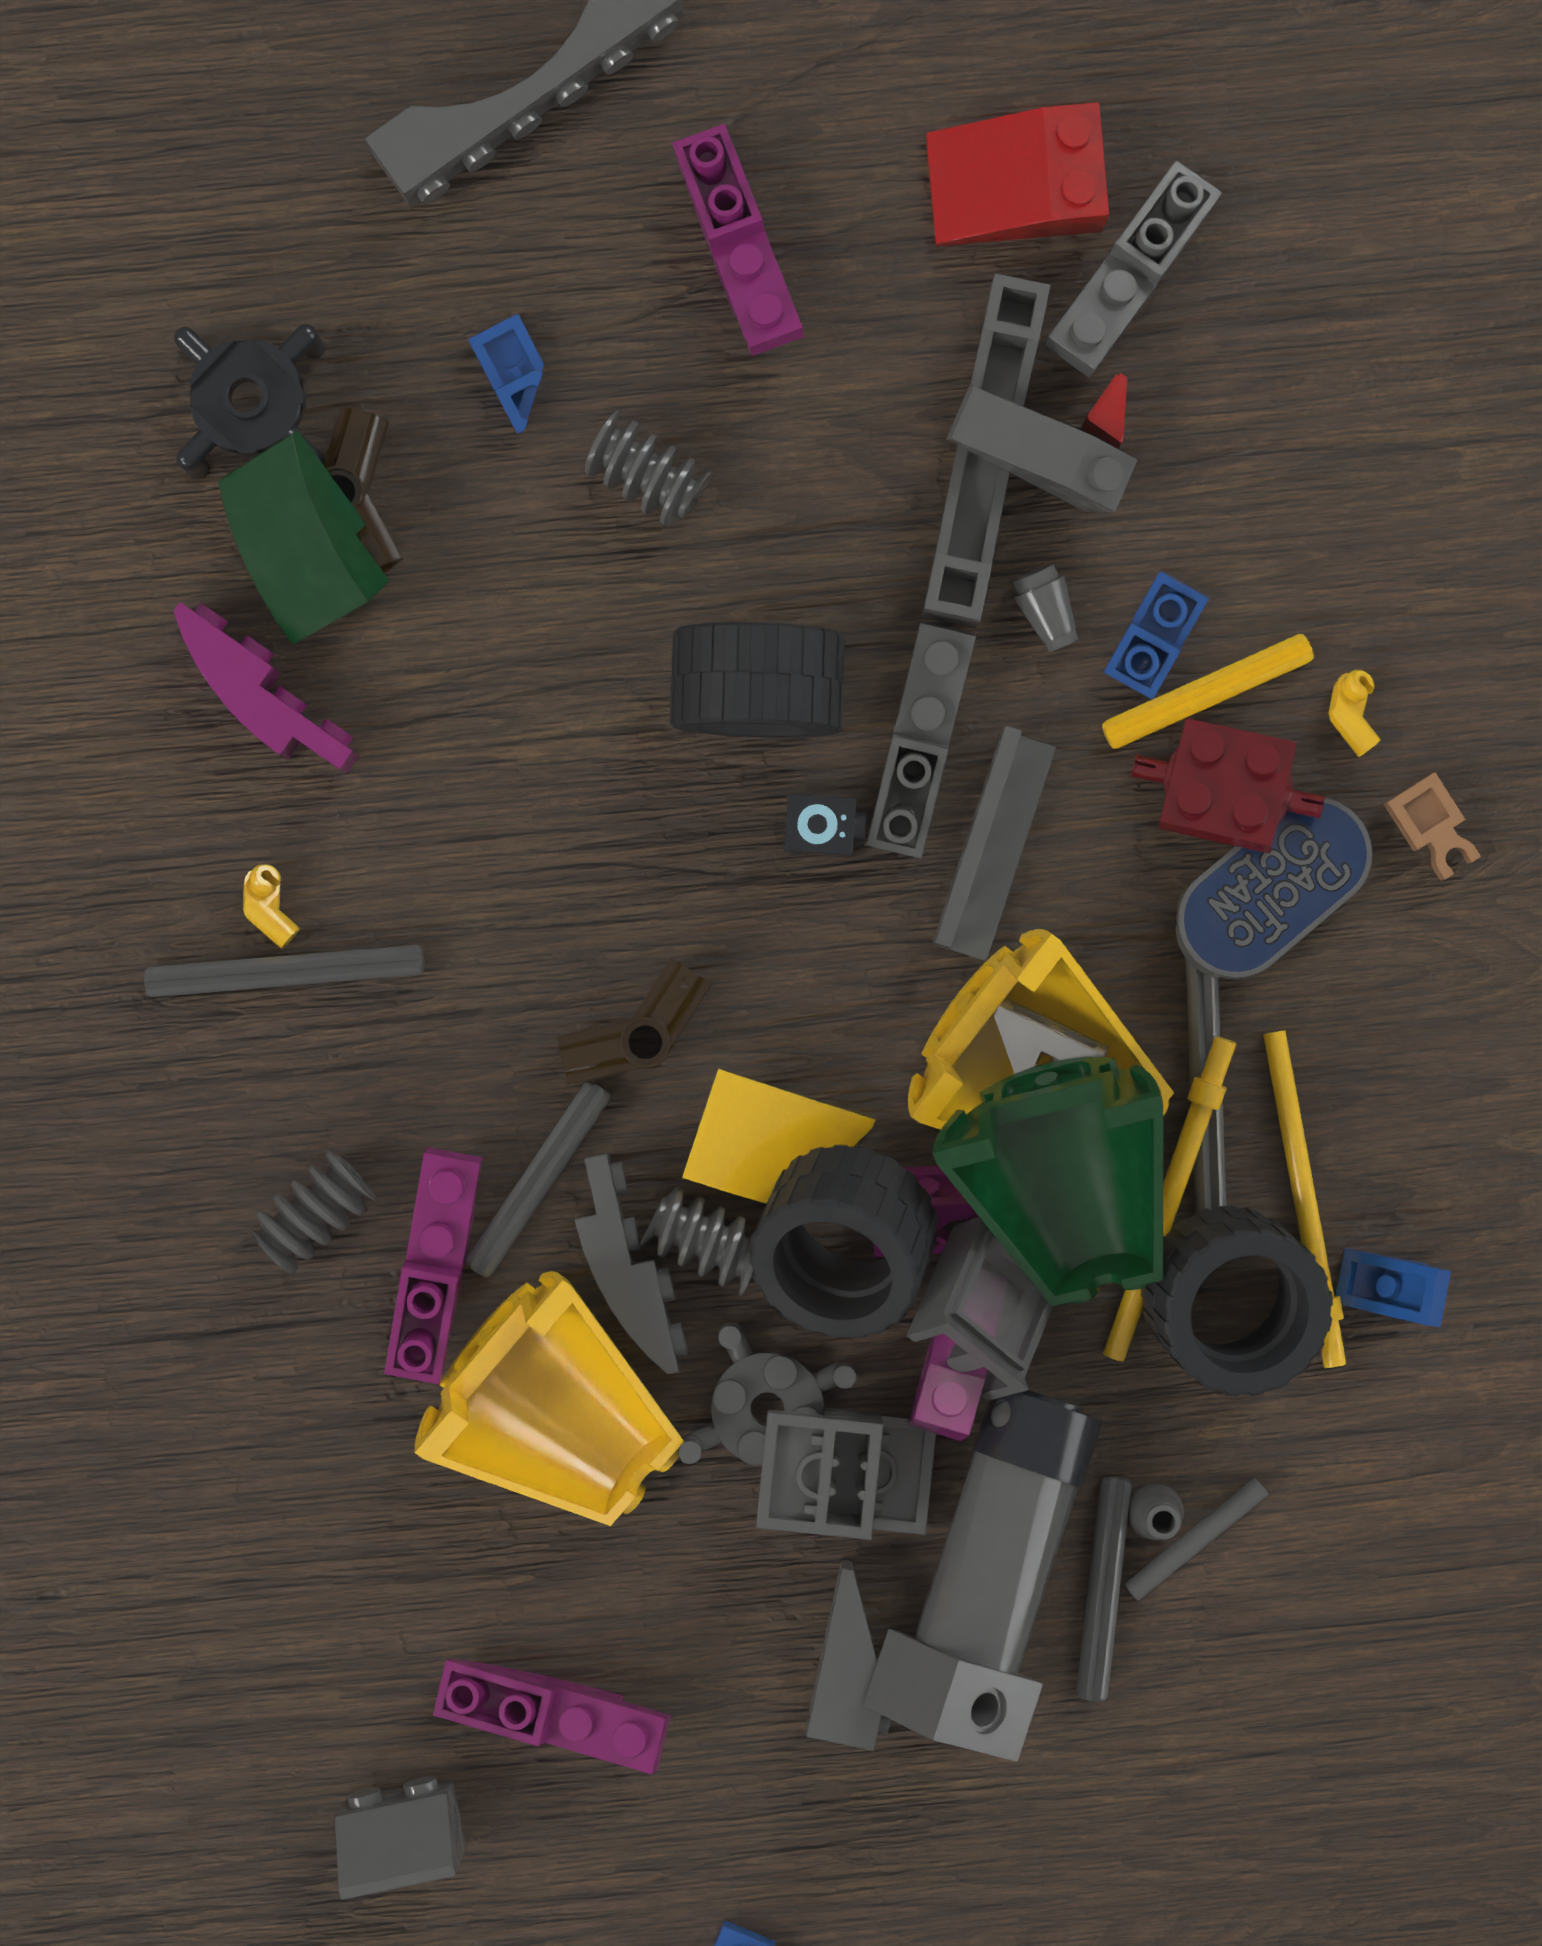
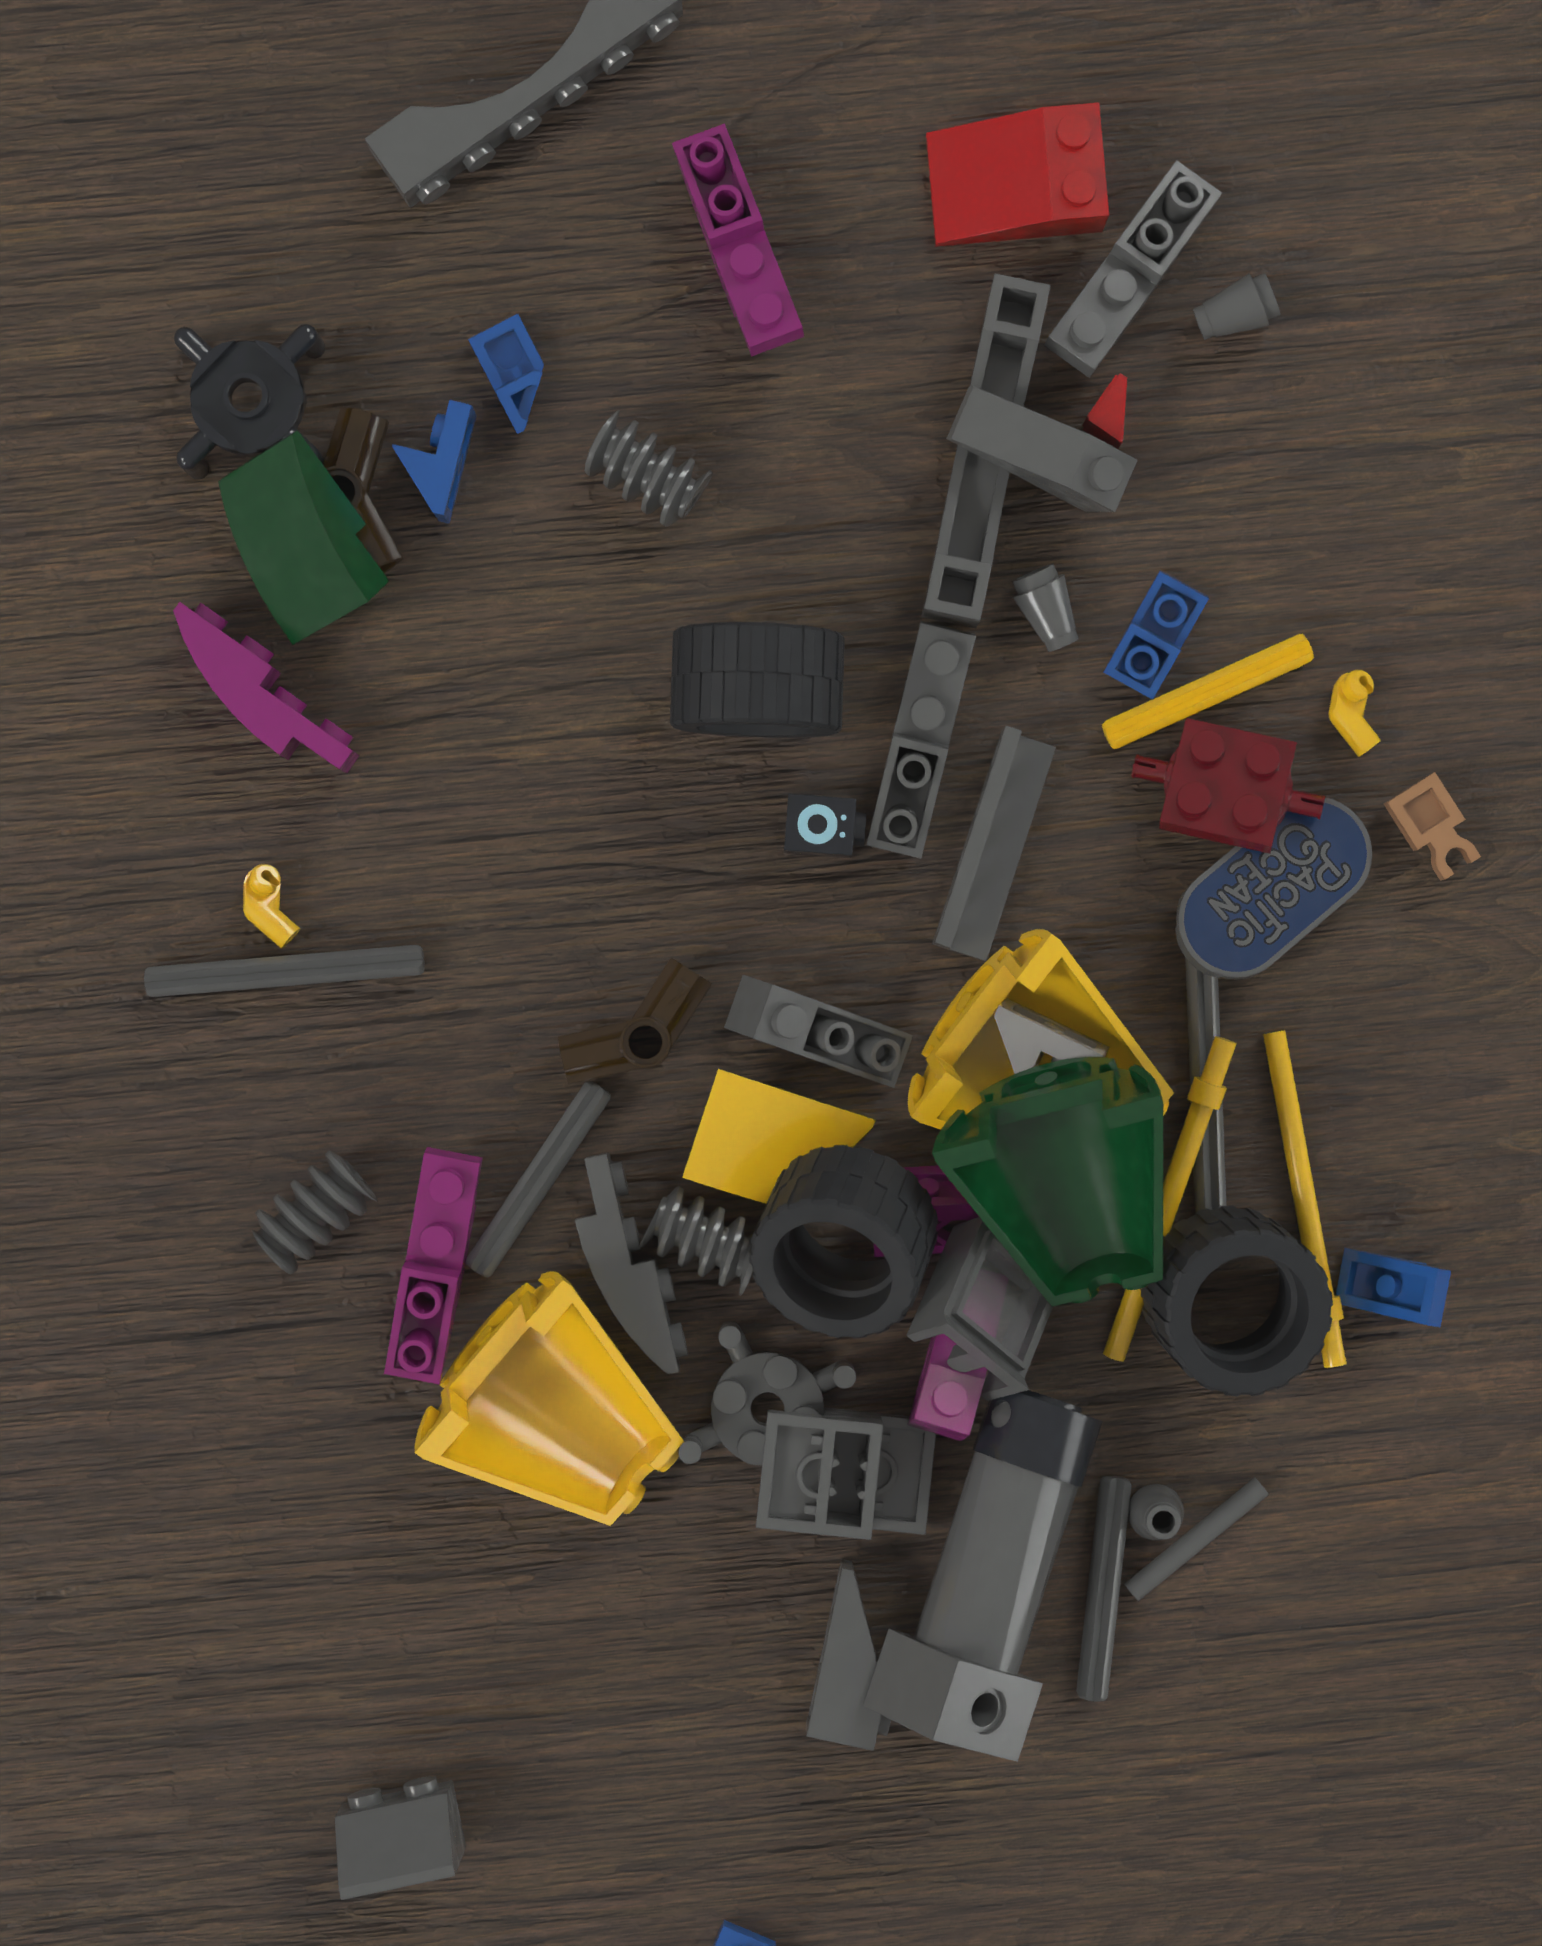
(440, 474): none -> blue slope
(552, 1712): magenta slope -> none
(818, 1031): none -> dark grey slope
(1238, 308): none -> dark grey cone

